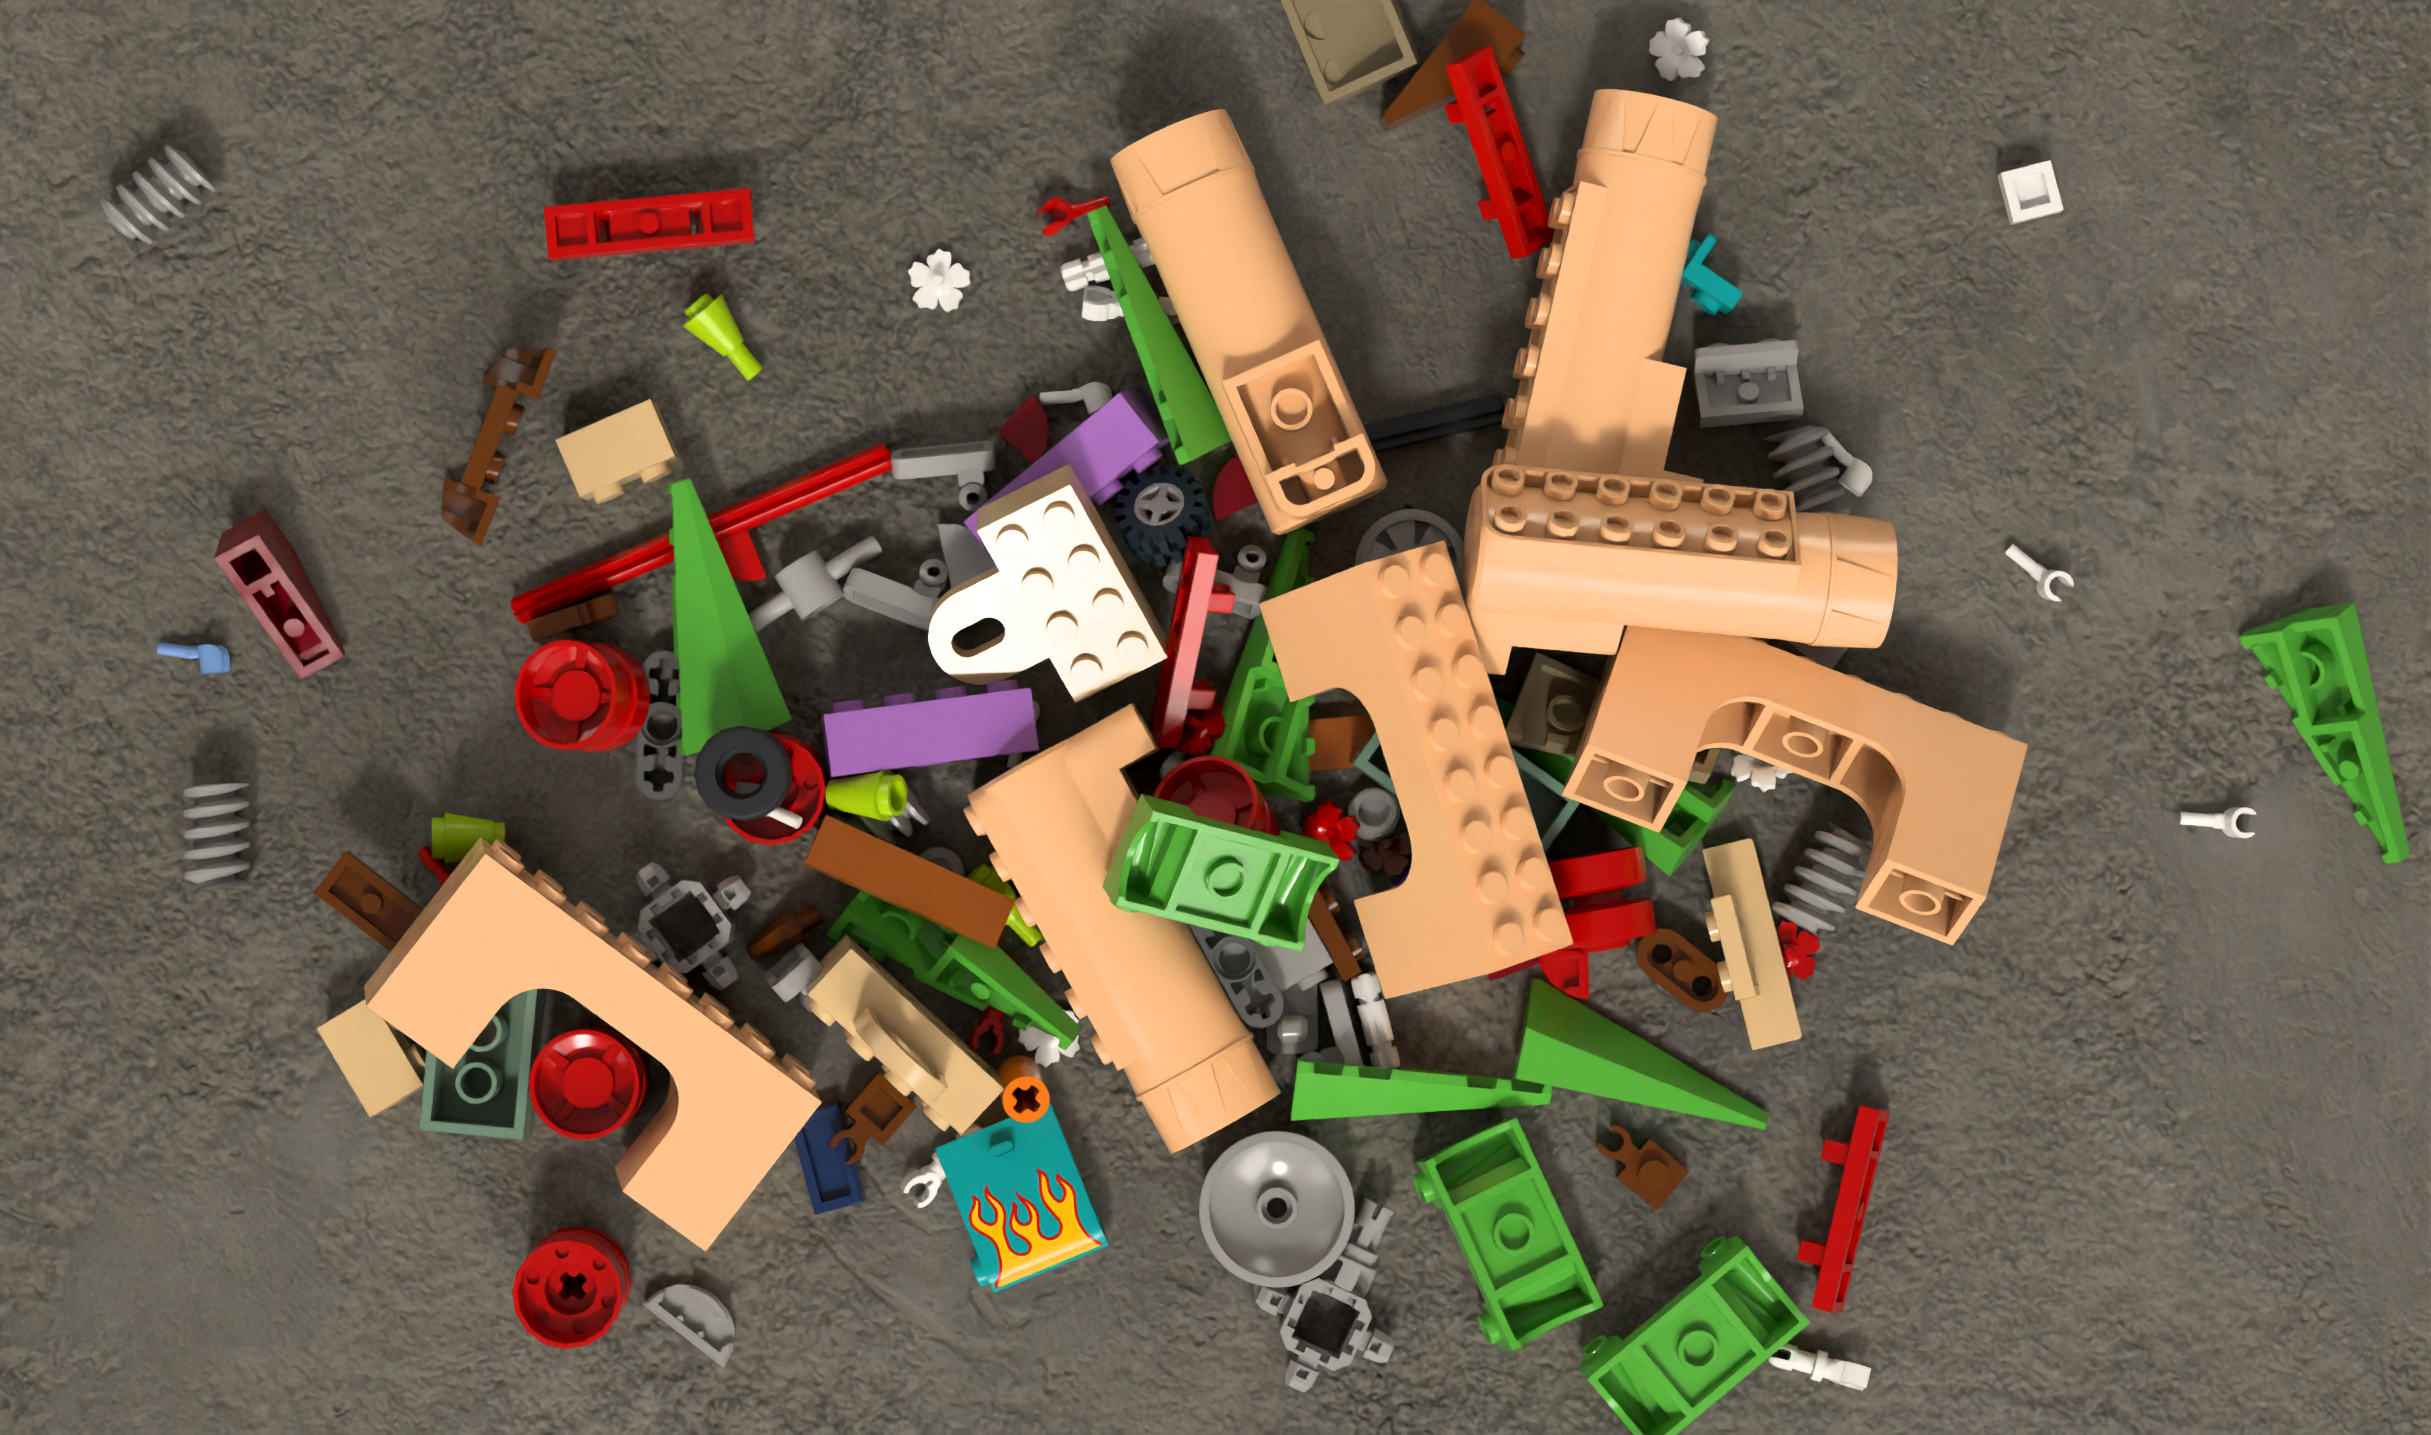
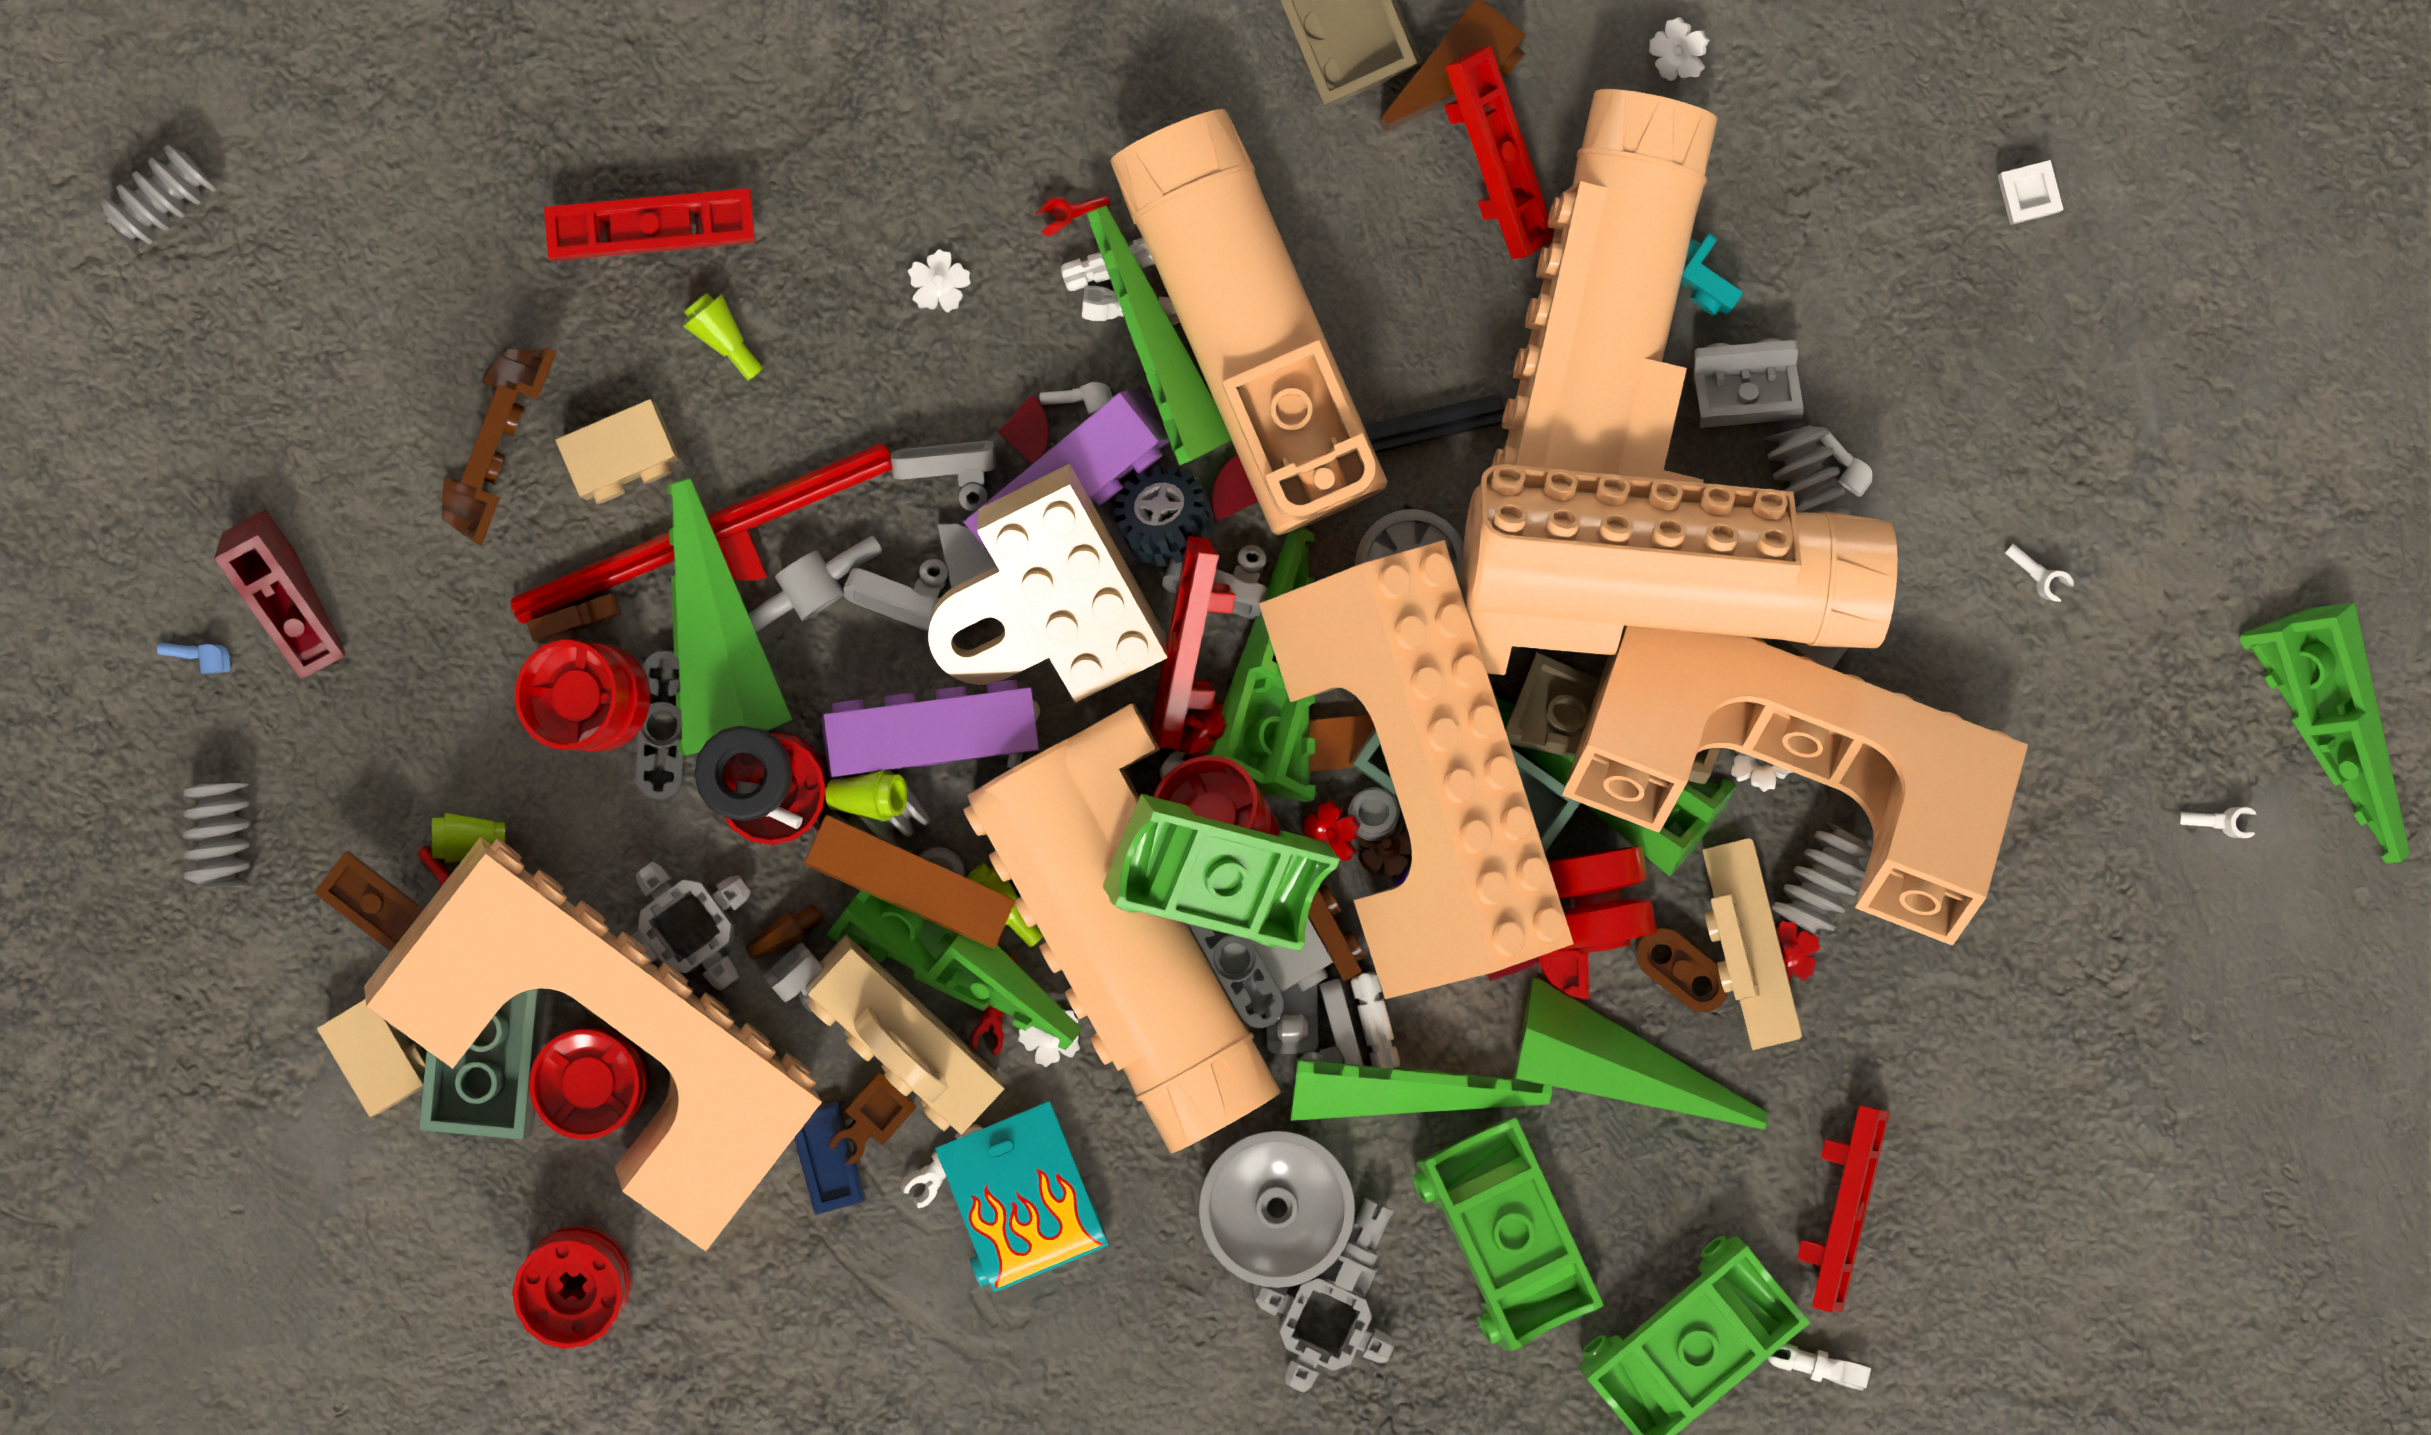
(698, 1317): light grey tile -> none
(1023, 1104): orange piece -> none
(1647, 1169): reddish brown plate -> none

